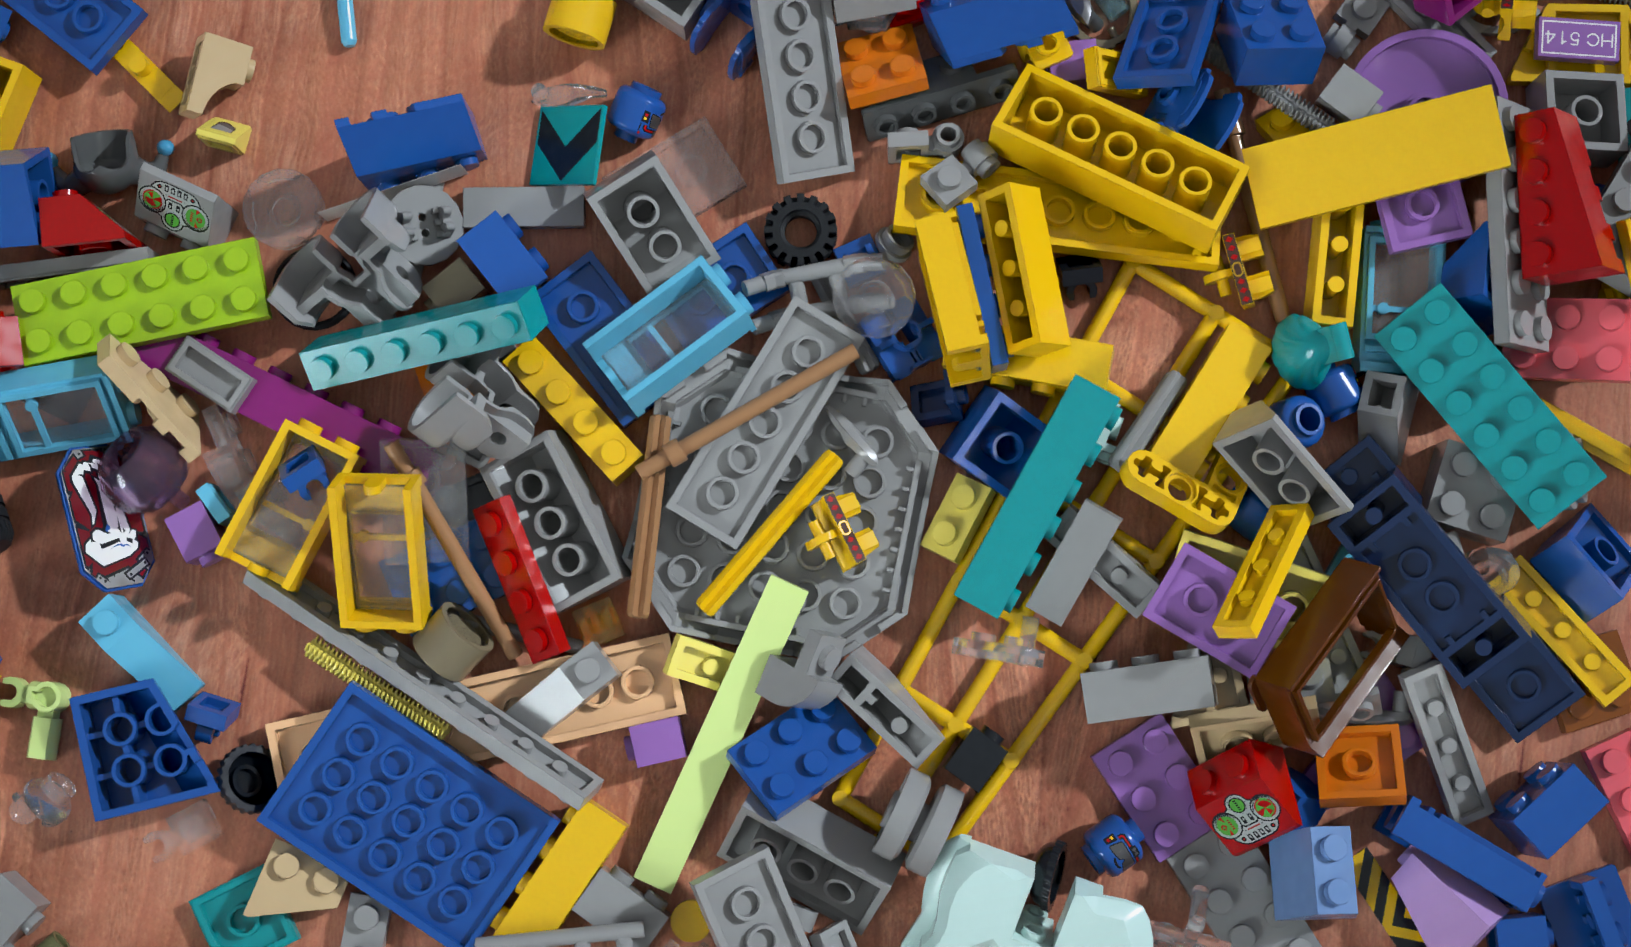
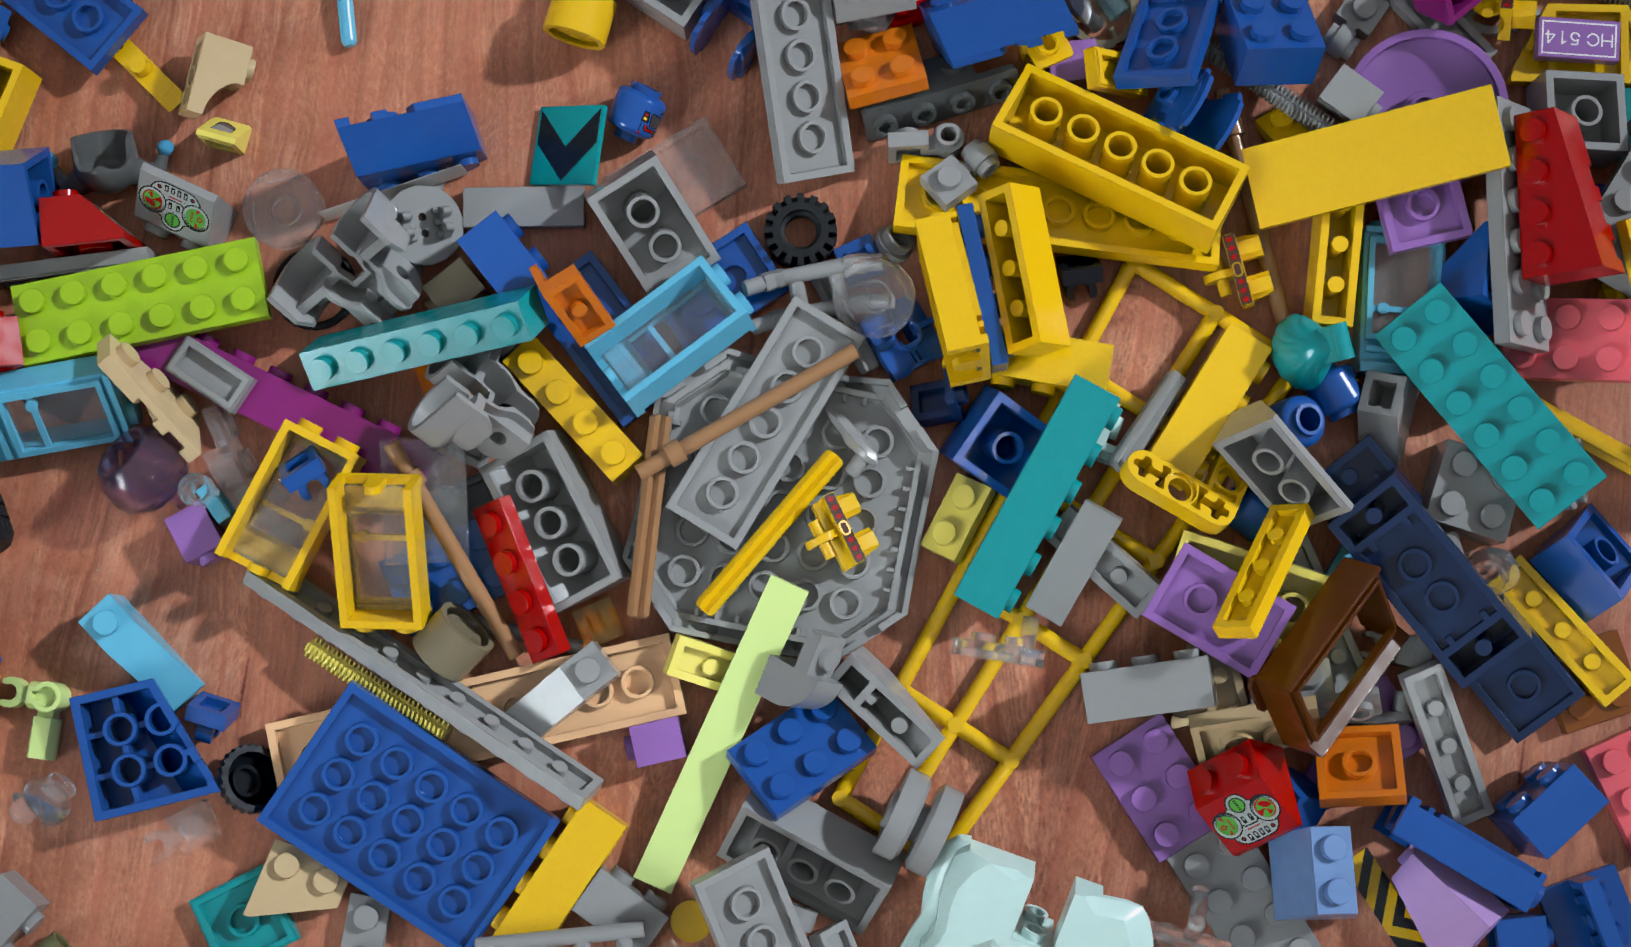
(107, 542): shield -> none
(187, 489): none -> clear hose
(564, 94): clear bar -> none
(574, 303): none -> orange panel
(976, 757): black brick -> none
(1048, 873): black hat -> none
(1113, 845): blue head -> none

